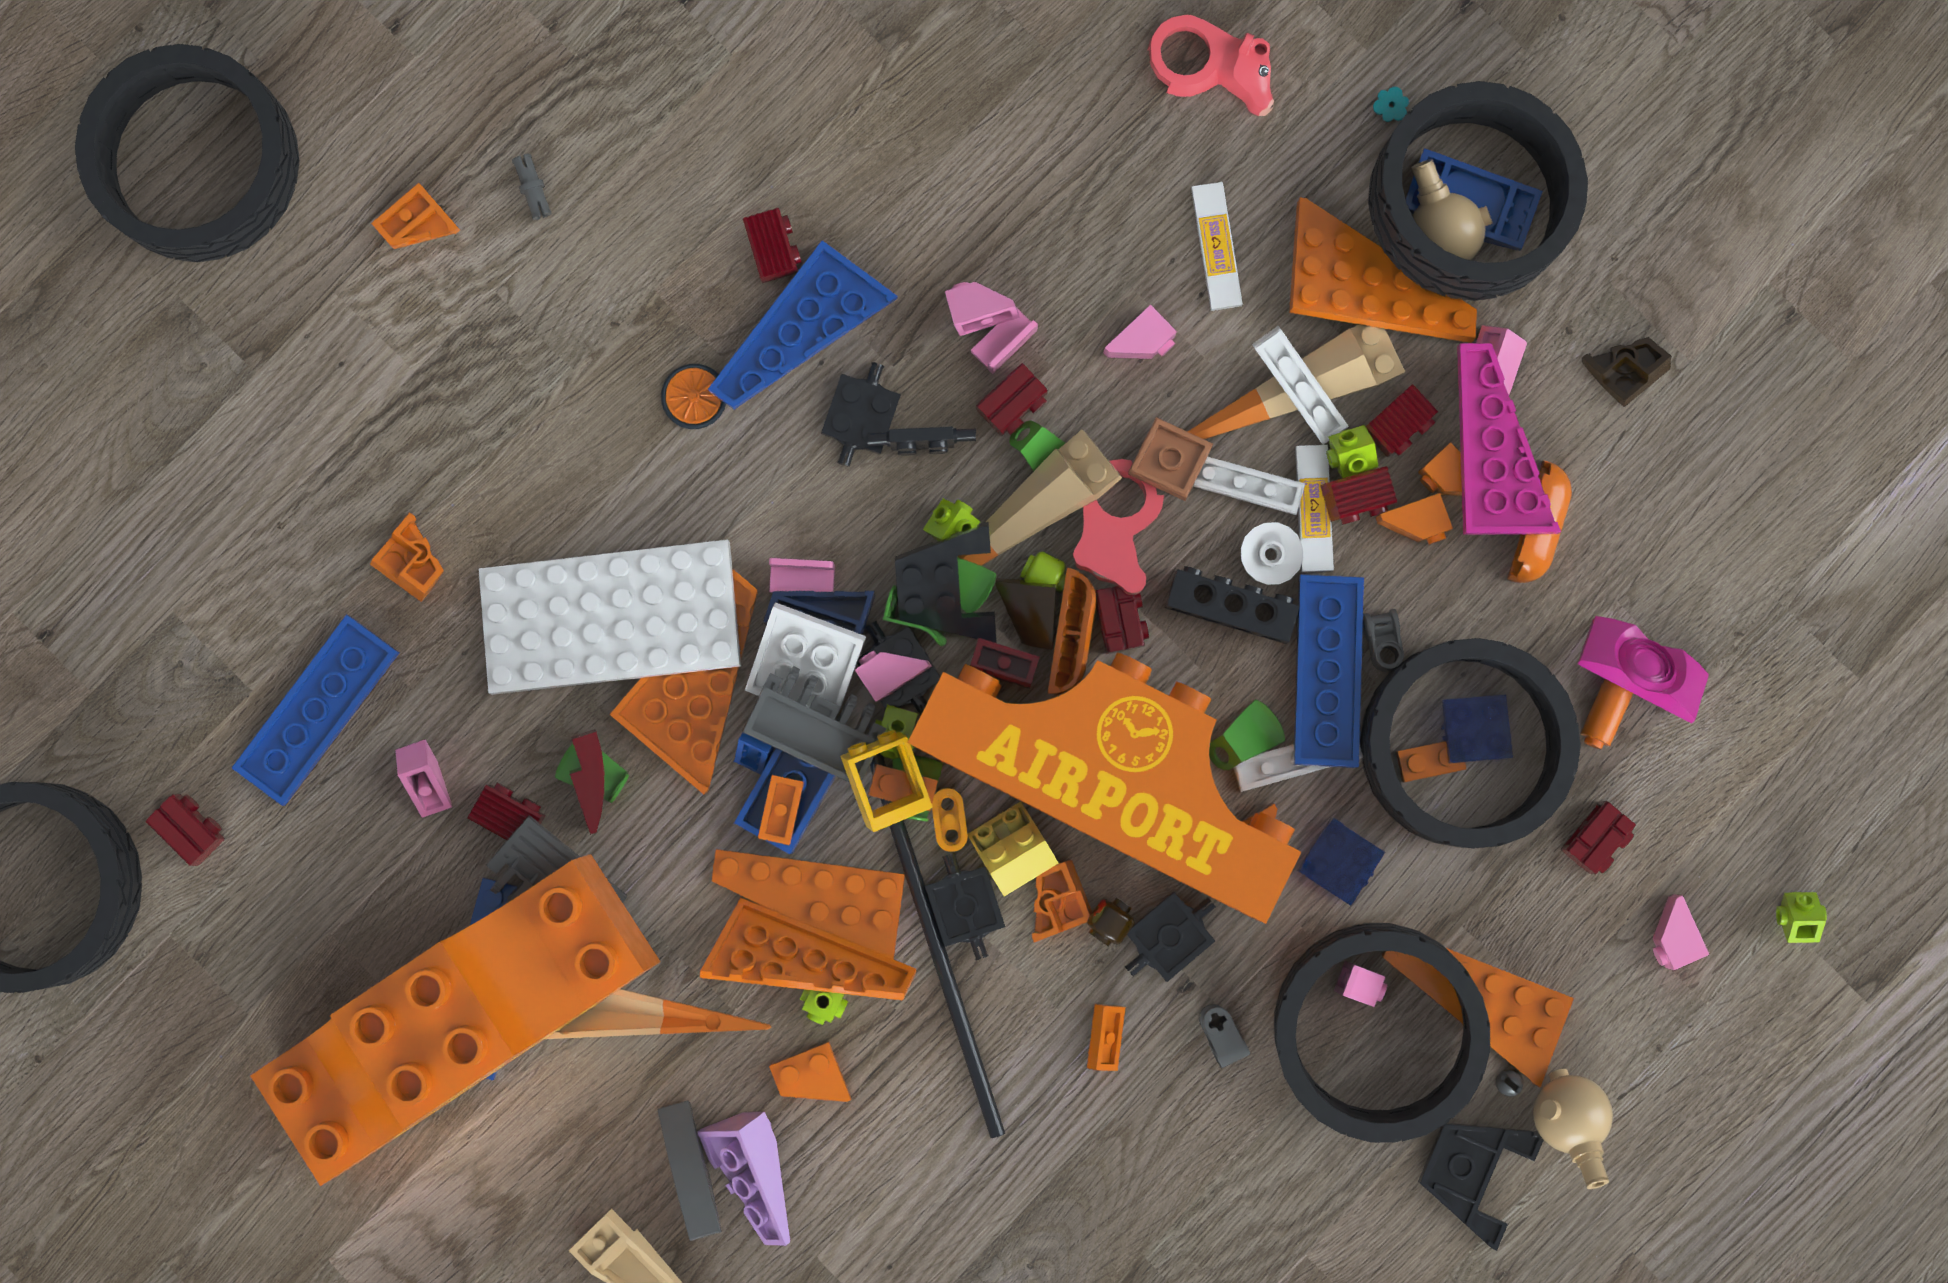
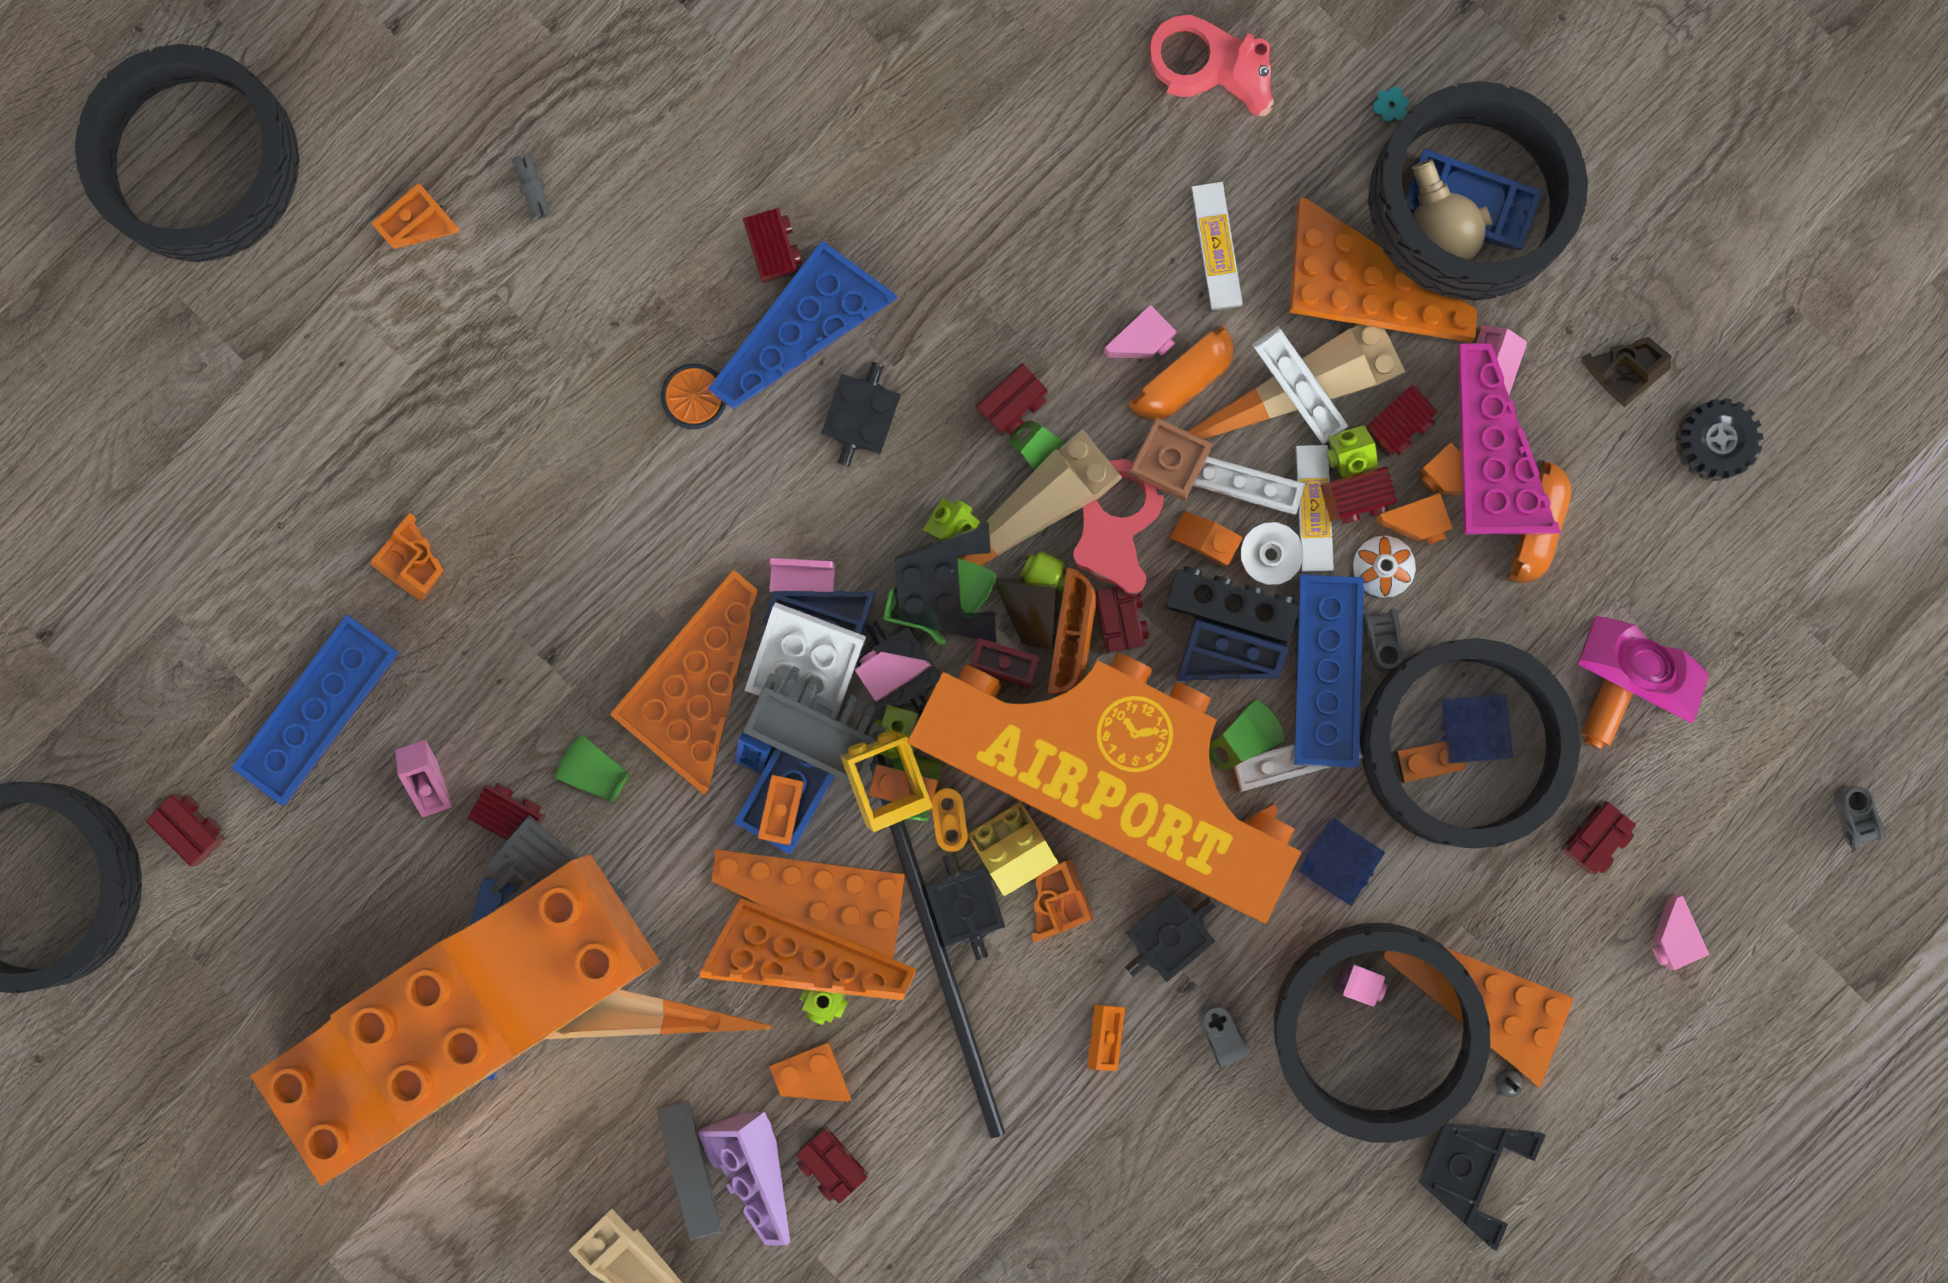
(589, 778): dark red slope -> none
(609, 617): white plate -> none
(831, 1165): none -> dark red brick
(912, 439): black plate -> none
(978, 307): bright pink slope -> none
(1004, 341): bright pink panel -> none
(1110, 921): dark brown head -> none
(1185, 377): none -> orange brick
(1206, 538): none -> orange slope
(1229, 653): none -> dark blue wedge
(1368, 565): none -> white dish
(1575, 1119): tan piece -> none
(1733, 432): none -> black wheel
(1801, 917): lime brick -> none
(1861, 822): none -> dark grey piece

